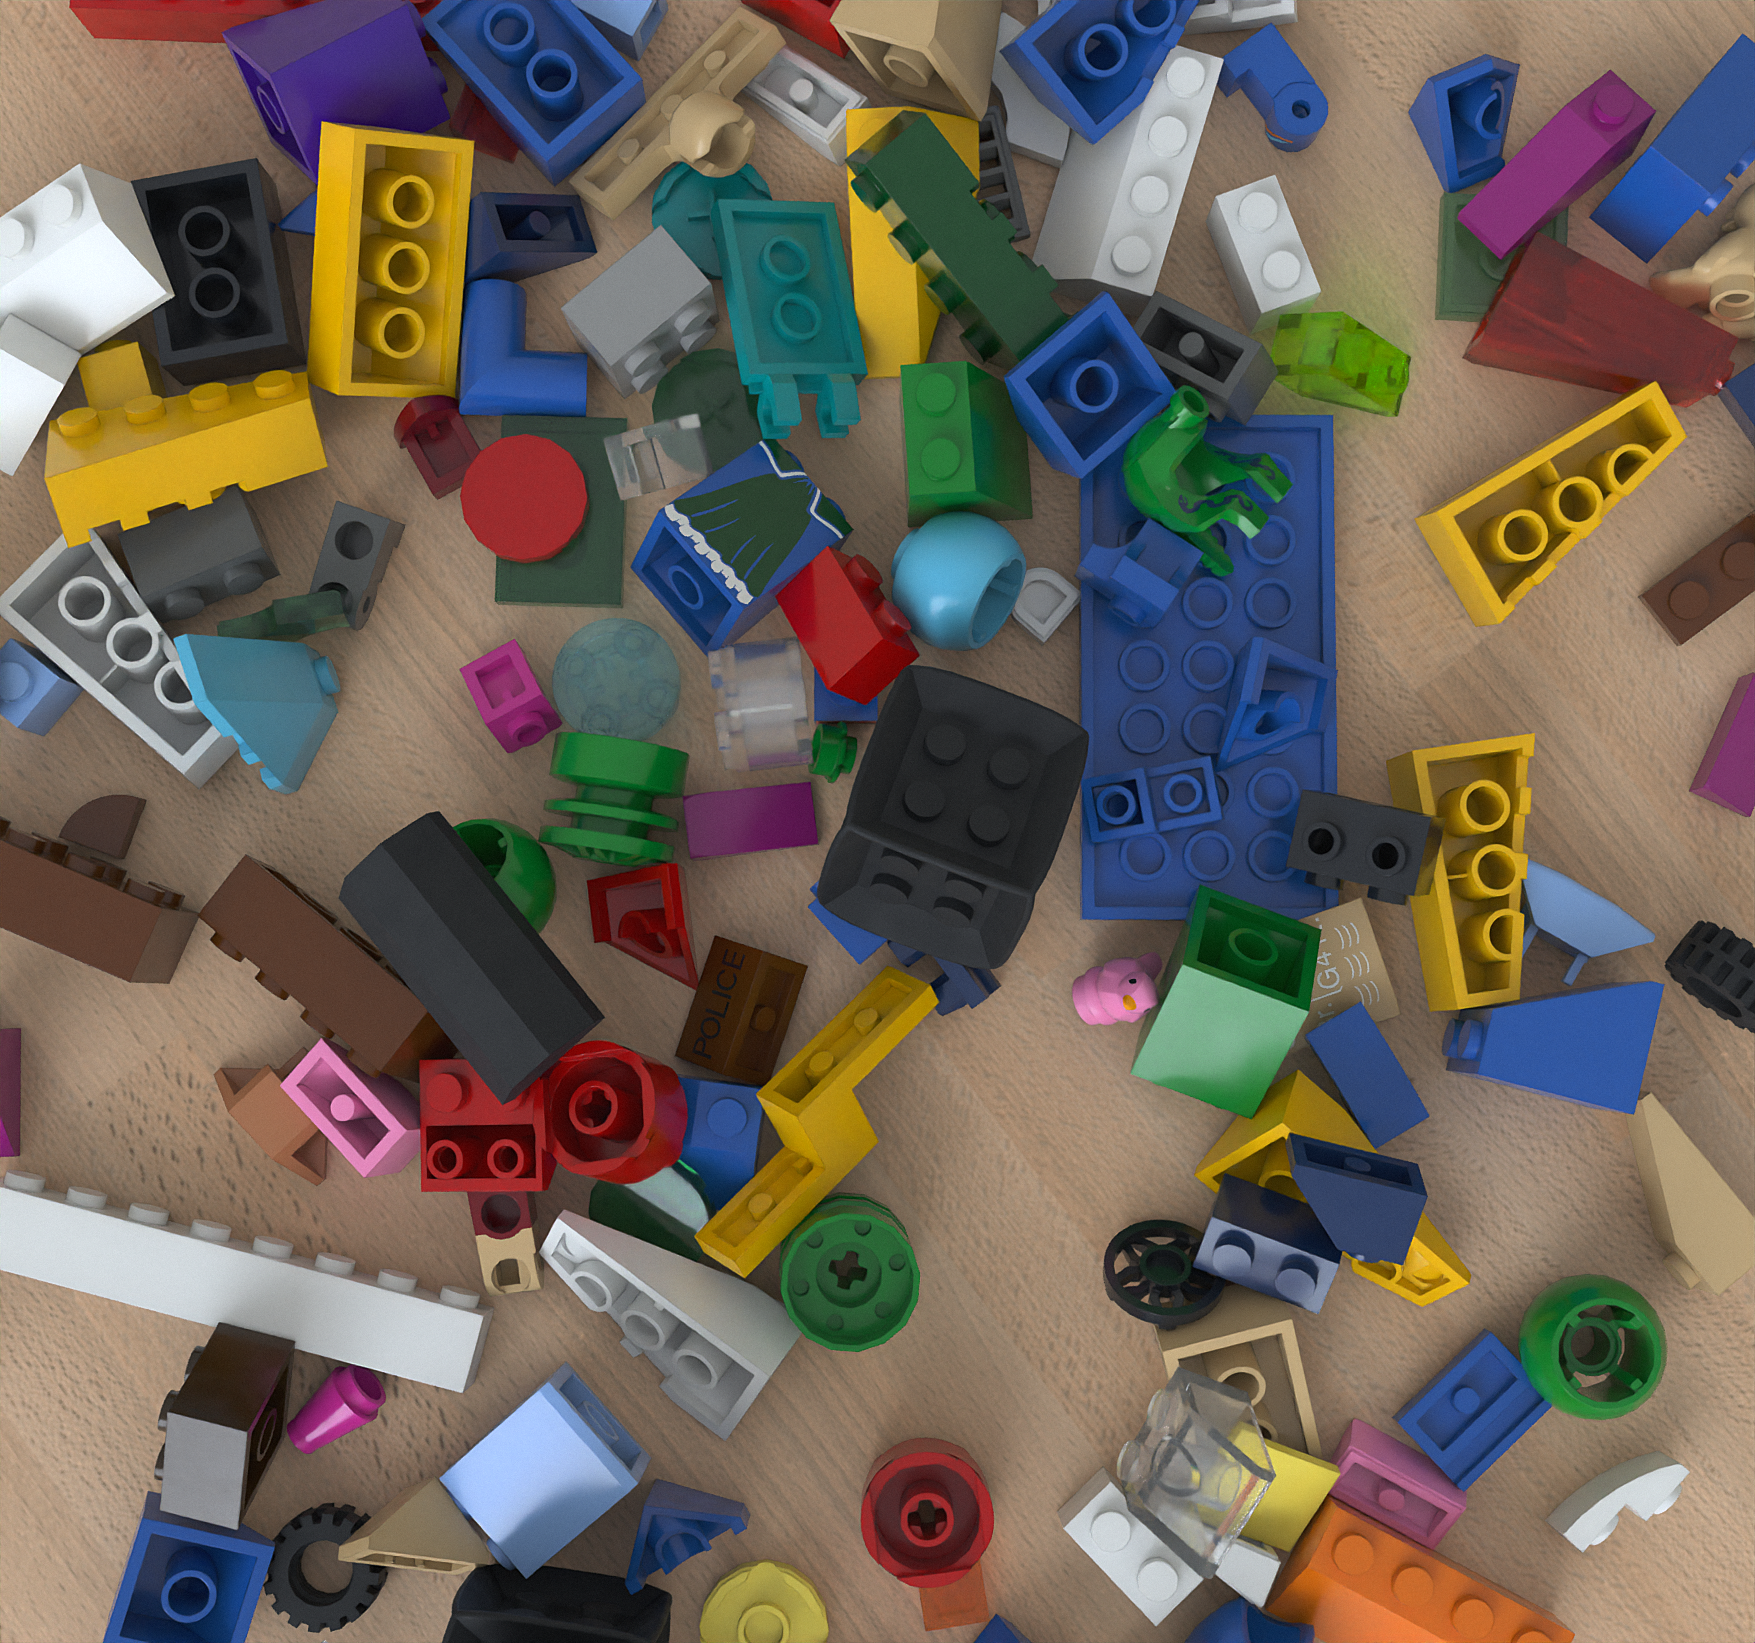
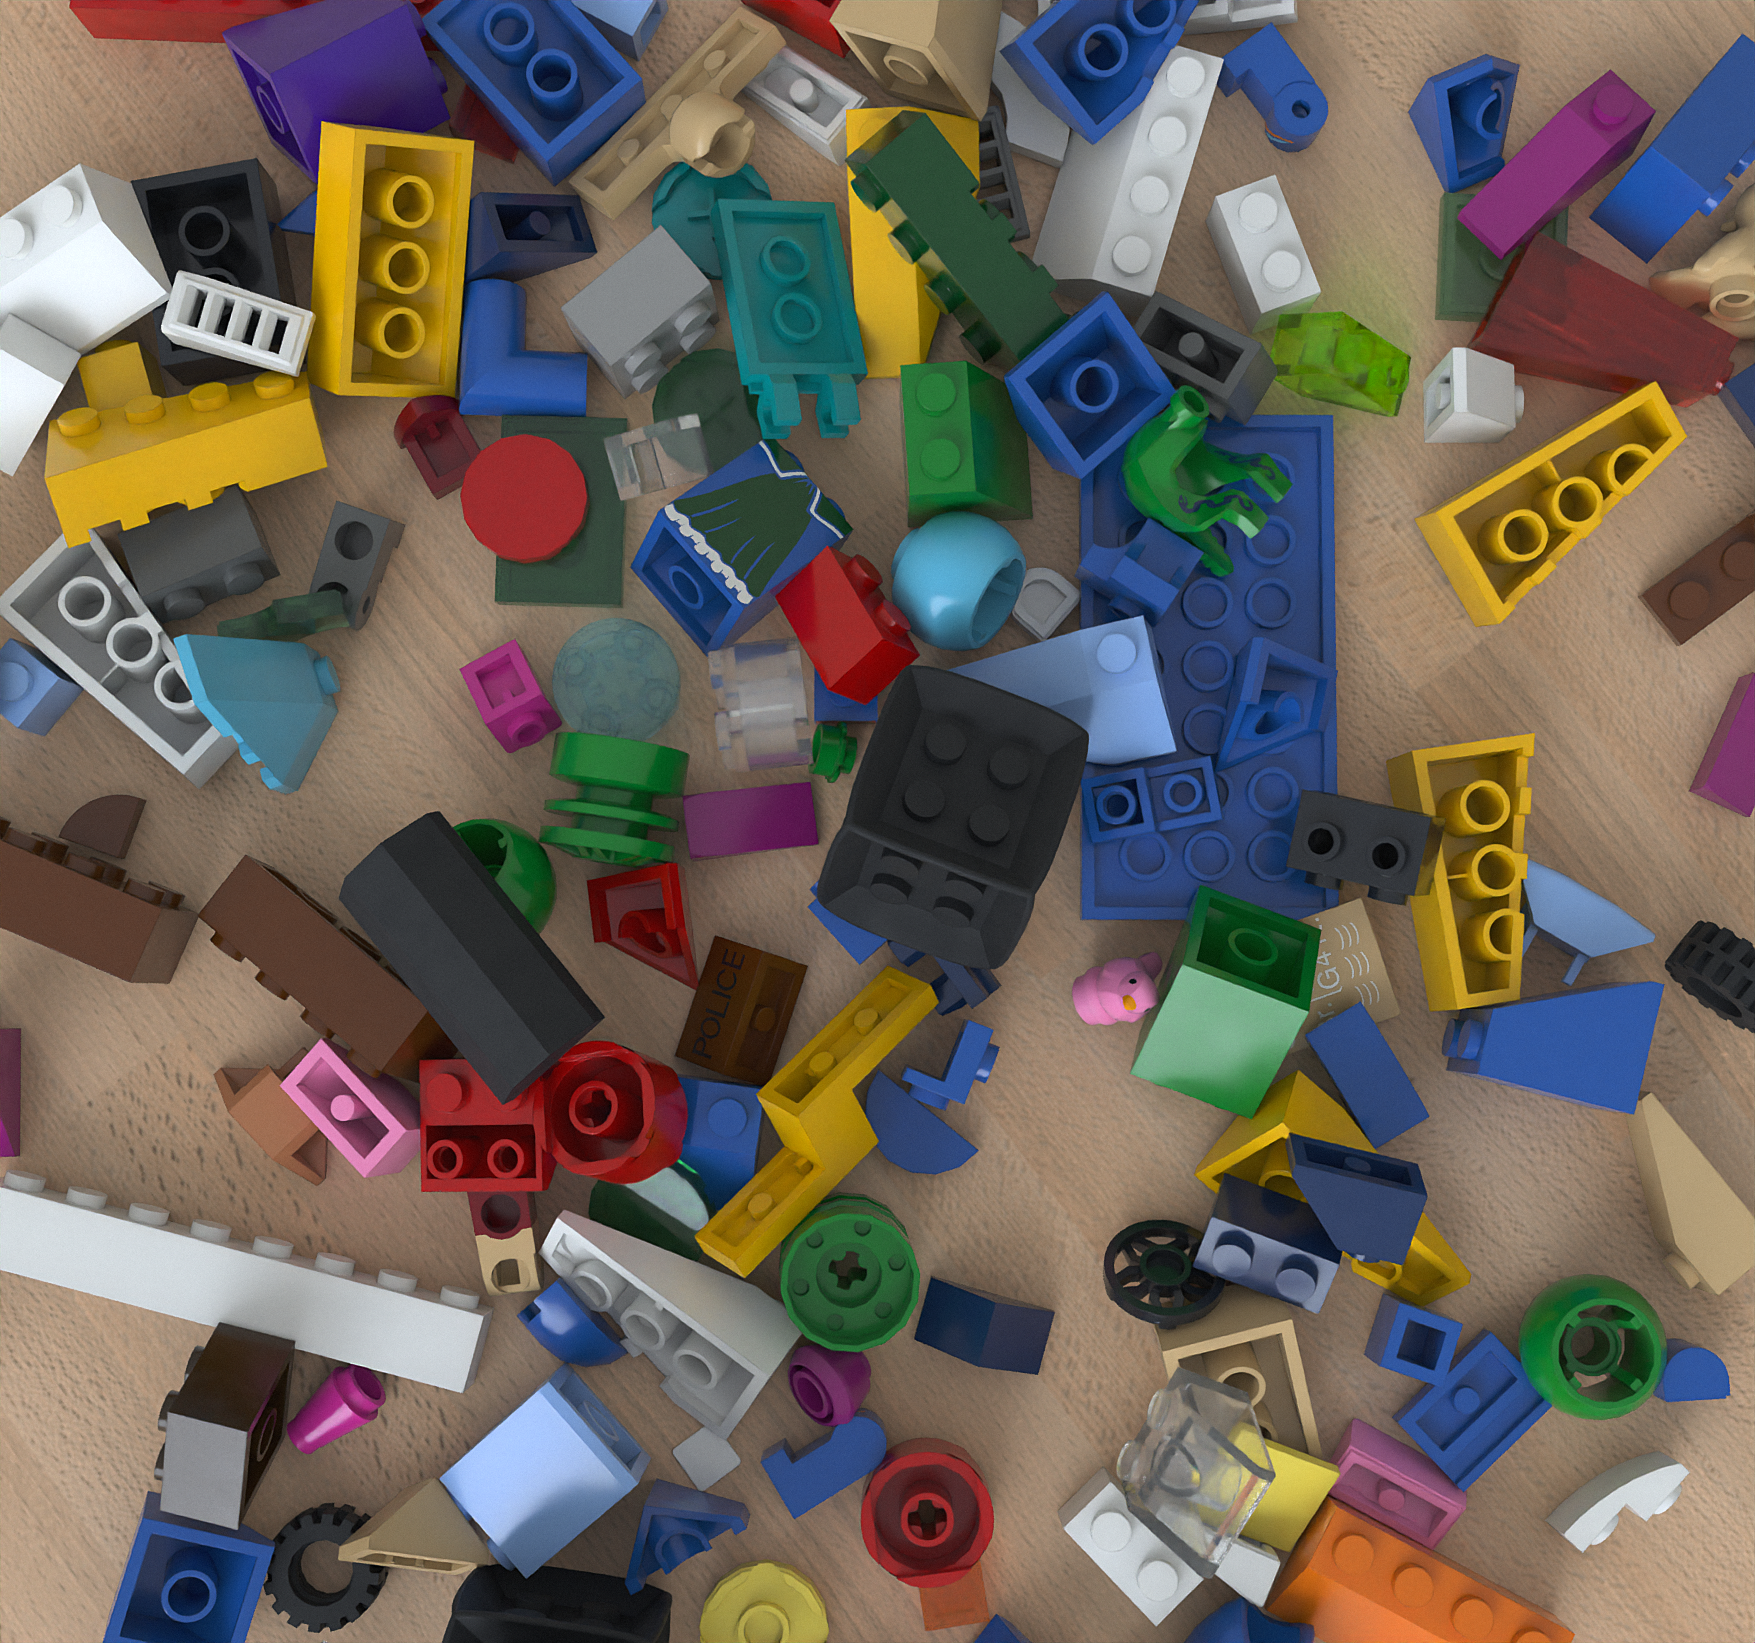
(184, 308): none -> white slope
(570, 1328): none -> blue brick
(706, 1458): none -> white sticker
(826, 1463): none -> blue leg
(829, 1383): none -> magenta cone
(911, 1132): none -> blue tile
(969, 1060): none -> blue bracket
(983, 1327): none -> dark blue slope
(1097, 678): none -> light blue wedge
(1413, 1340): none -> blue brick
(1471, 399): none -> white slope
(1692, 1374): none -> blue brick

